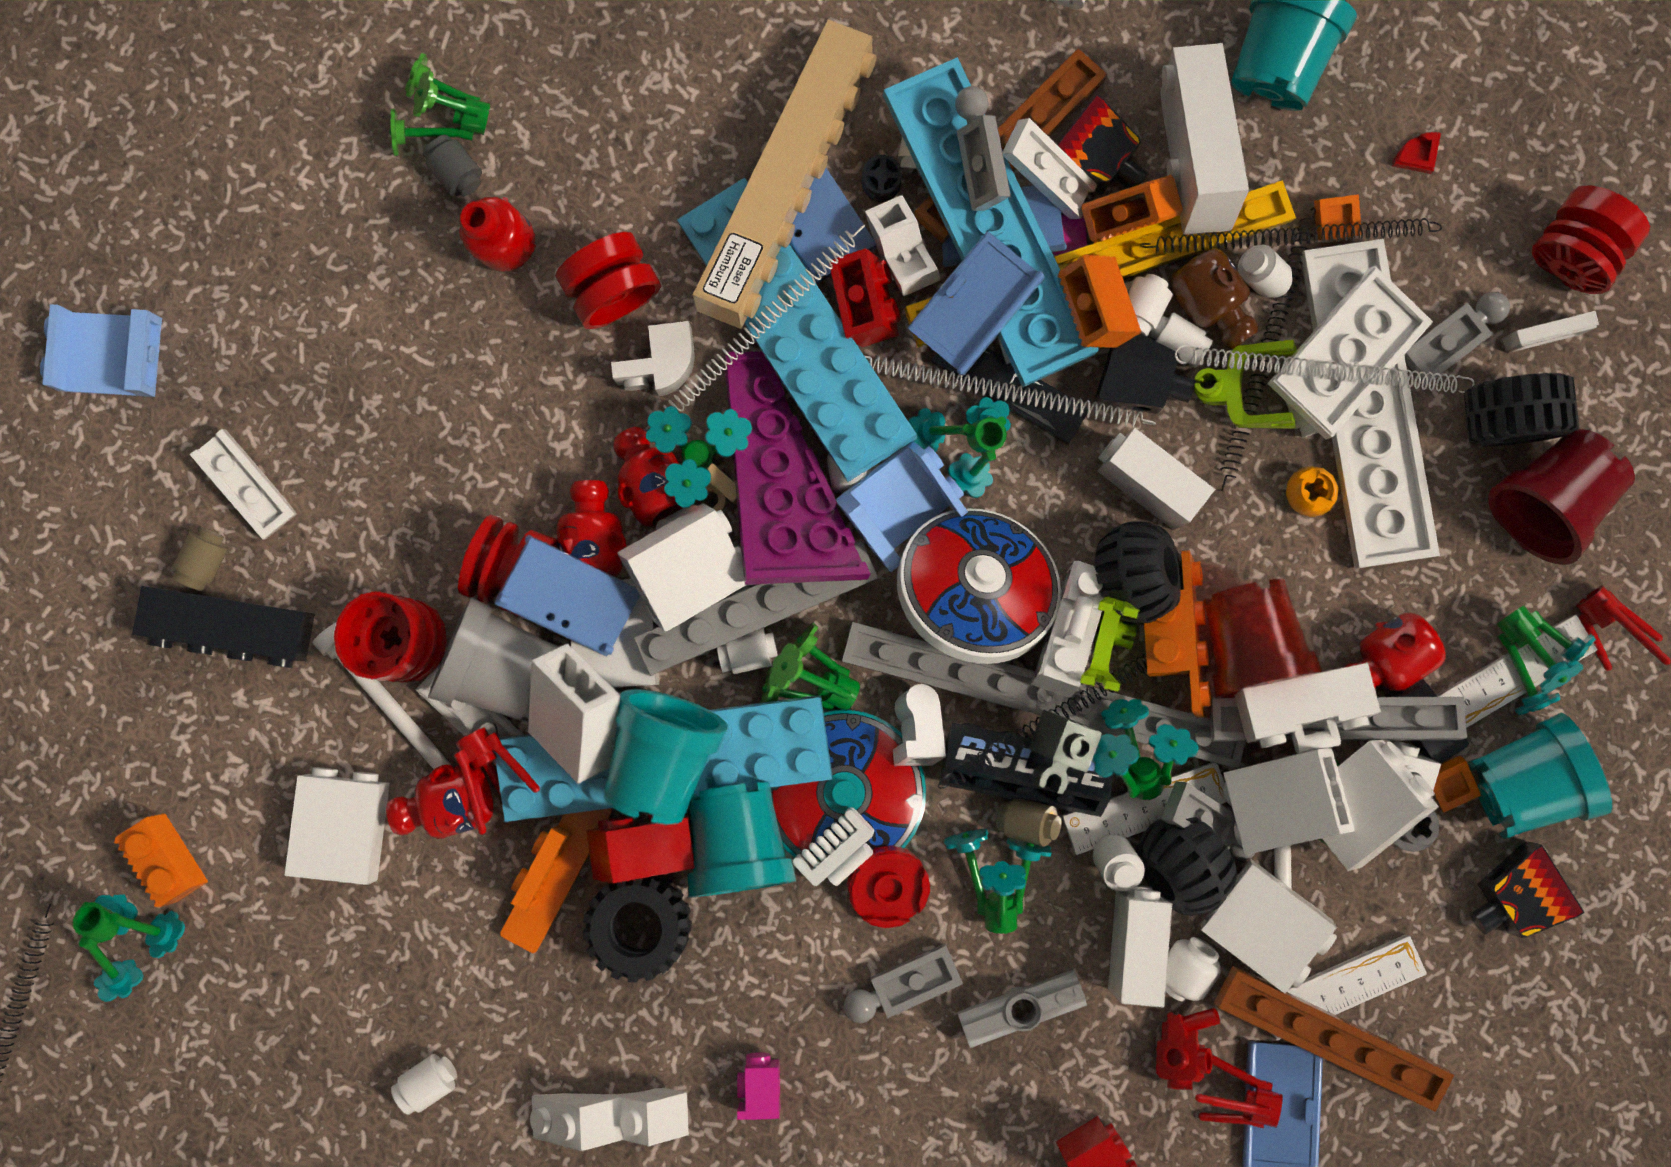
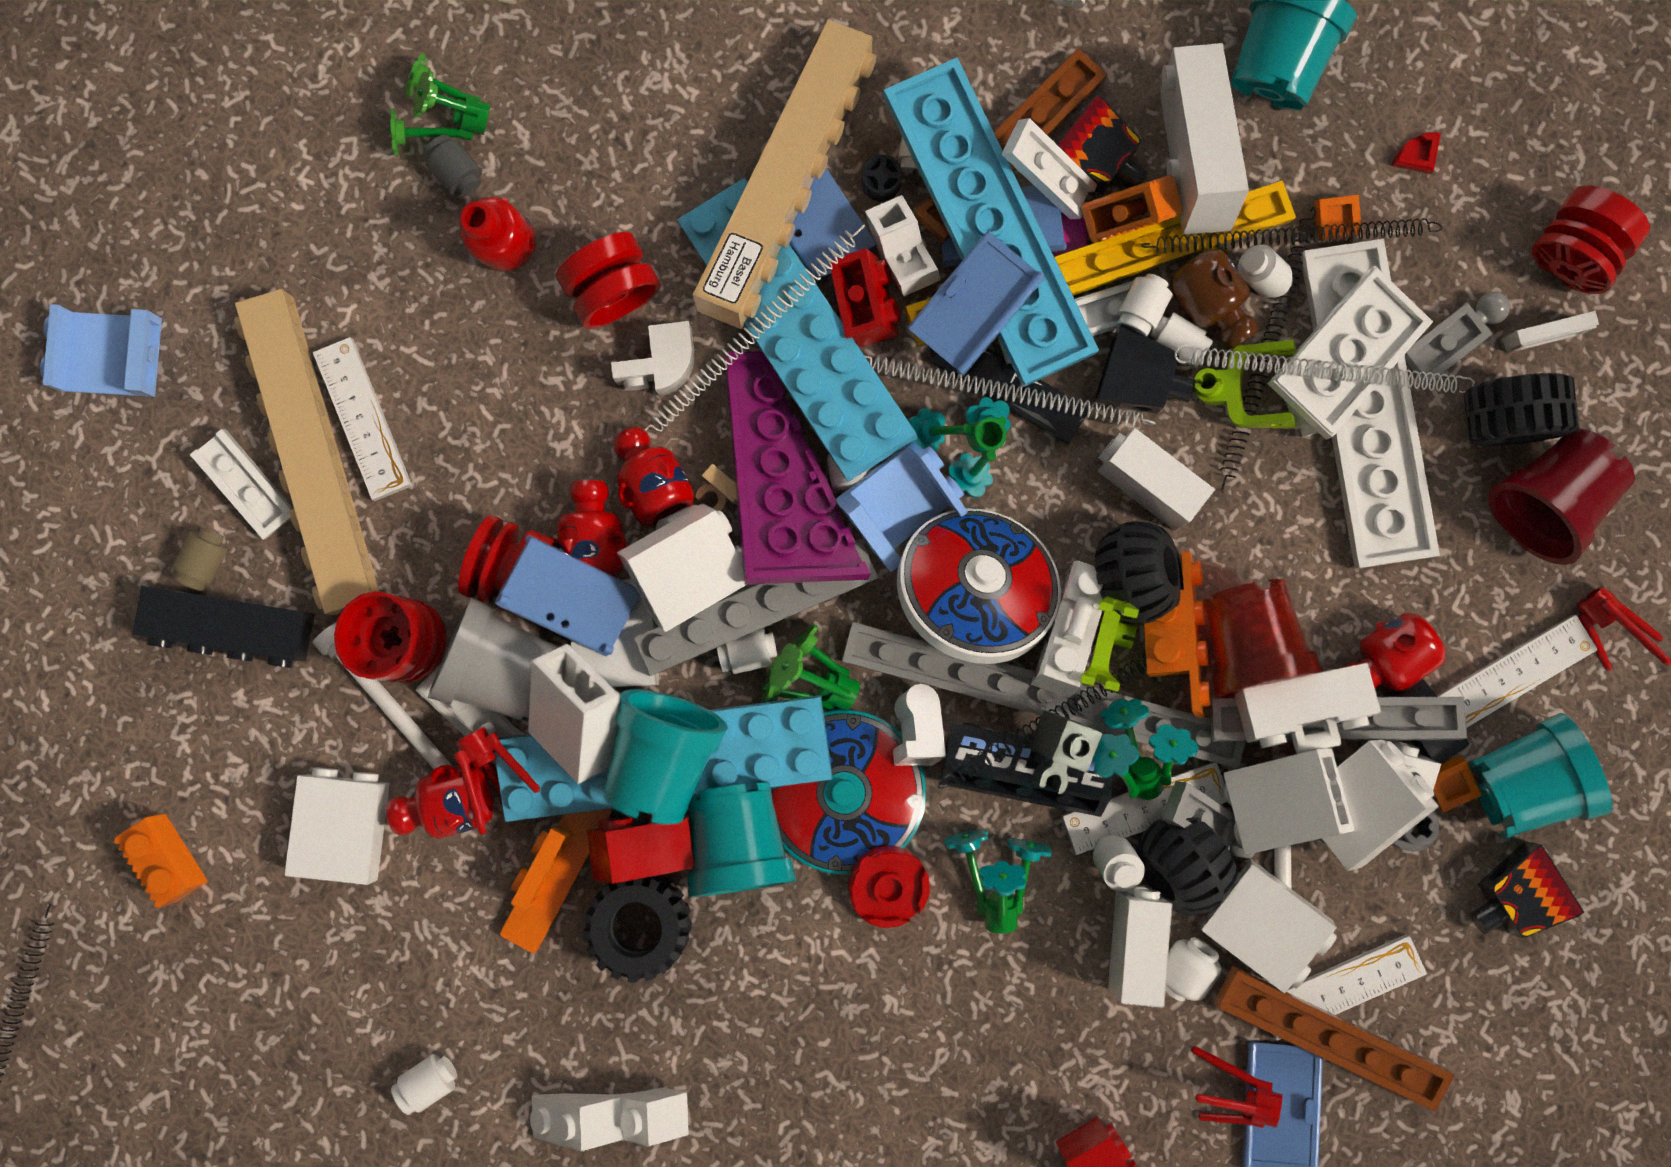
(112, 916): plant -> none
(305, 449): none -> tan brick
(362, 419): none -> white tile
(690, 479): teal plant -> none
(759, 1087): dark pink brick -> none
(844, 858): white piece -> none
(905, 985): light grey plate -> none
(981, 151): light grey plate -> none
(1028, 821): dark tan brick -> none
(1048, 998): light grey piece -> none
(1099, 301): orange brick -> none
(1178, 1053): red piece -> none
(1325, 486): light orange piece -> none
(1522, 628): plant -> none

